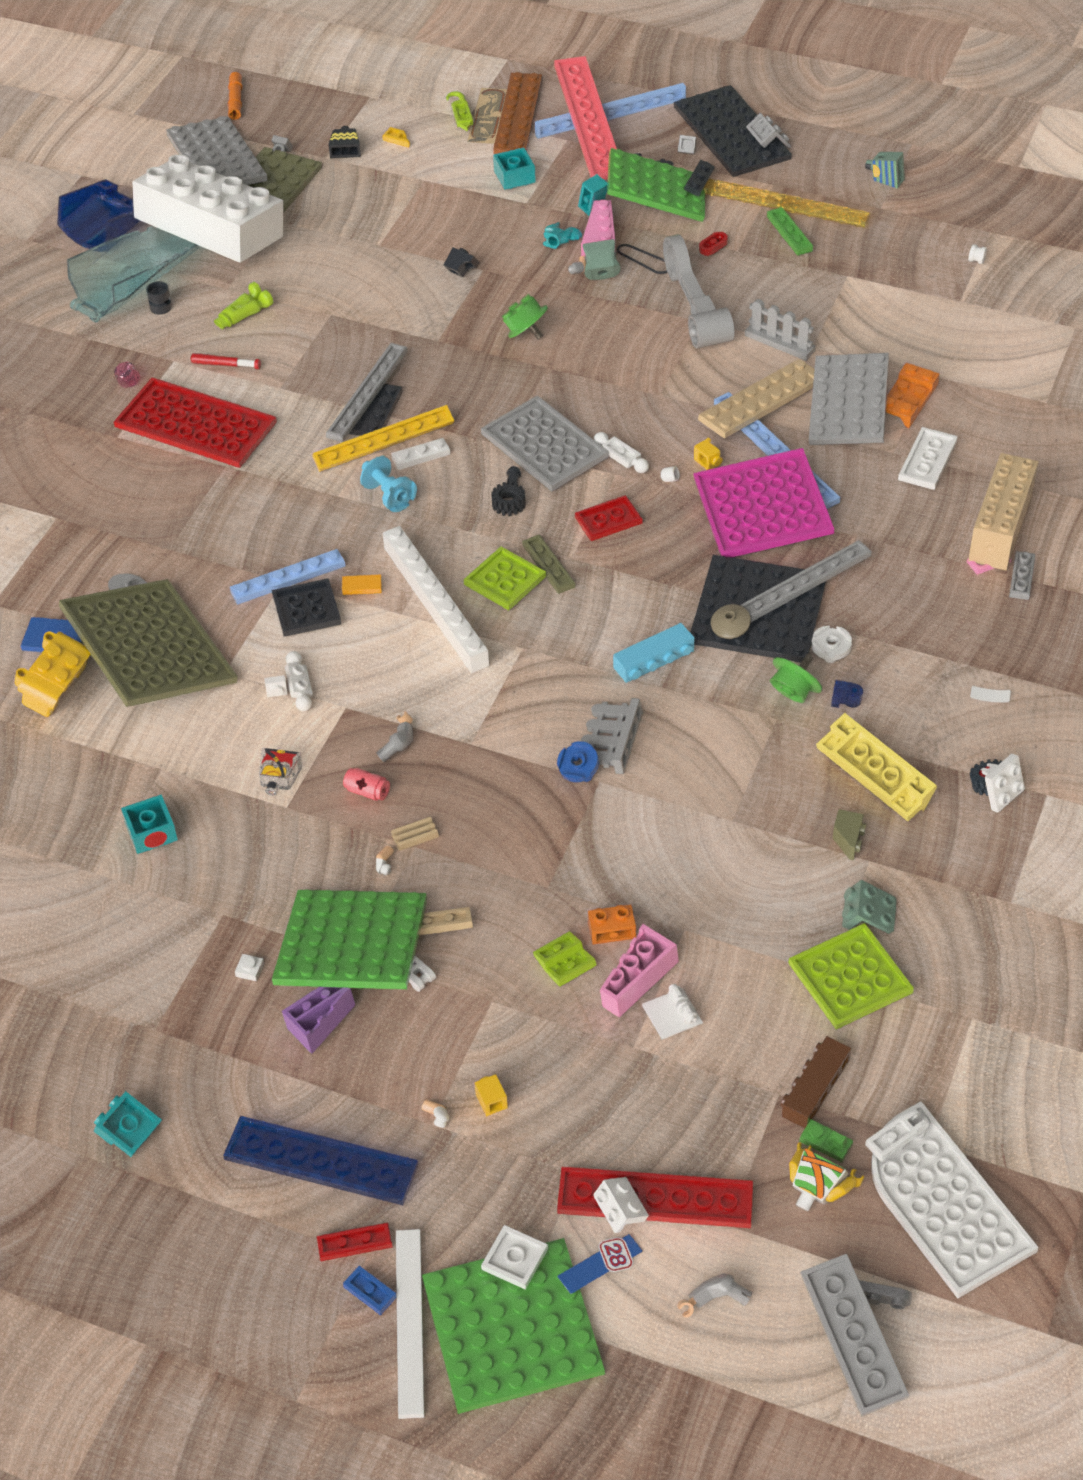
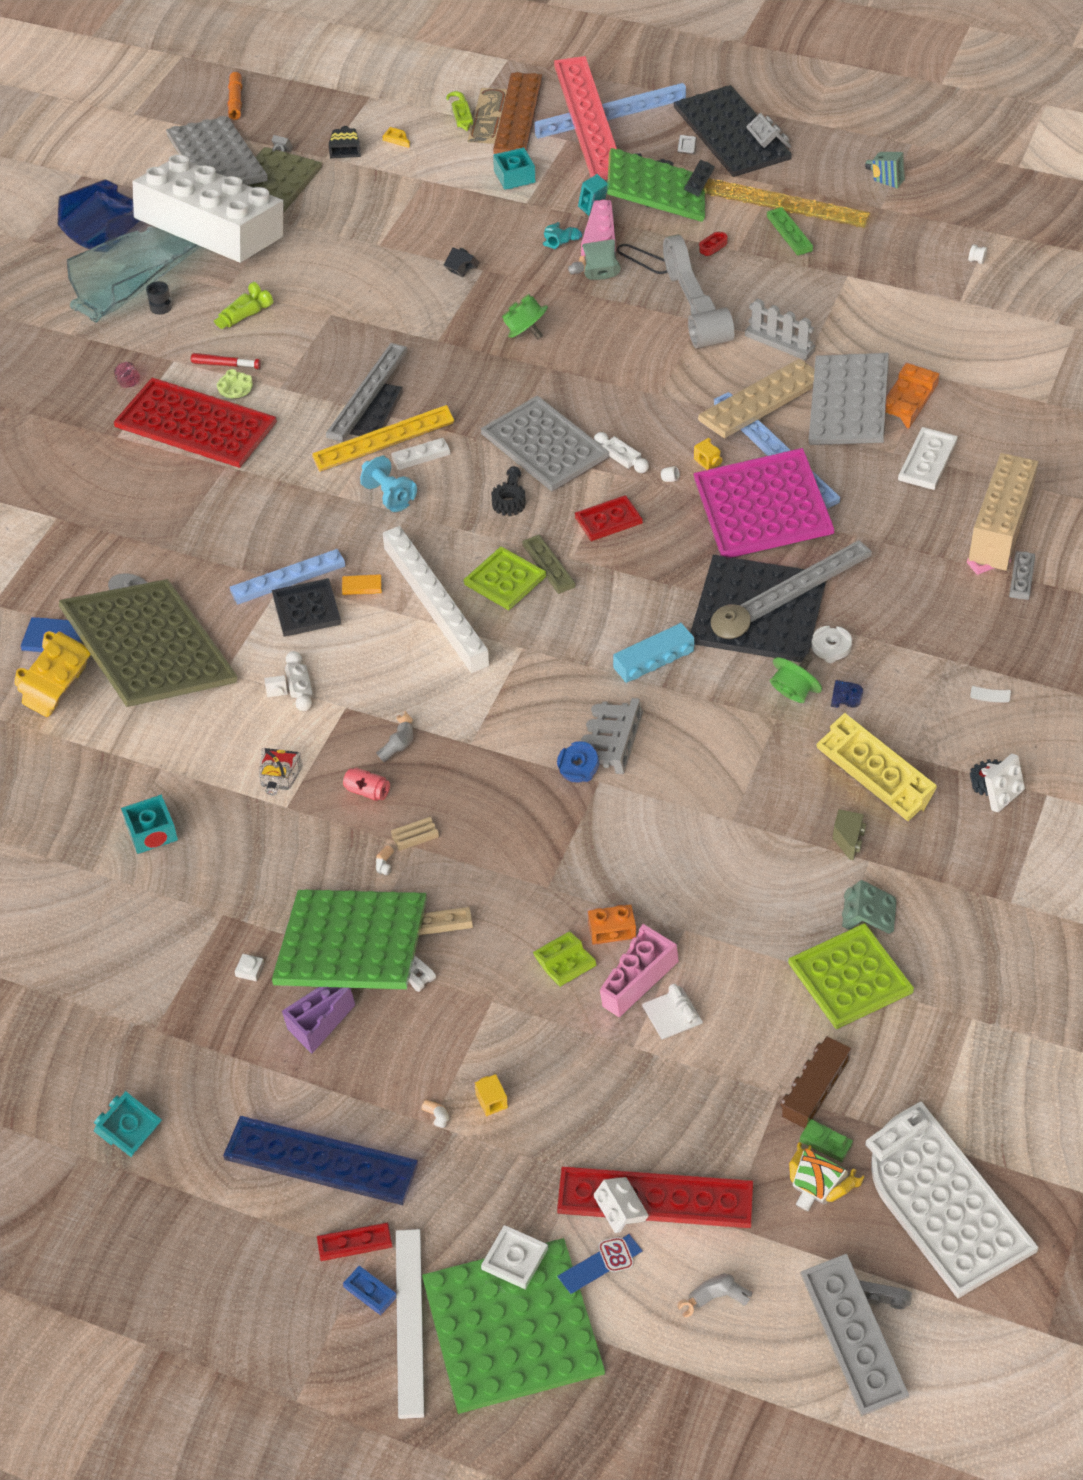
(234, 384): none -> yellowish green dish

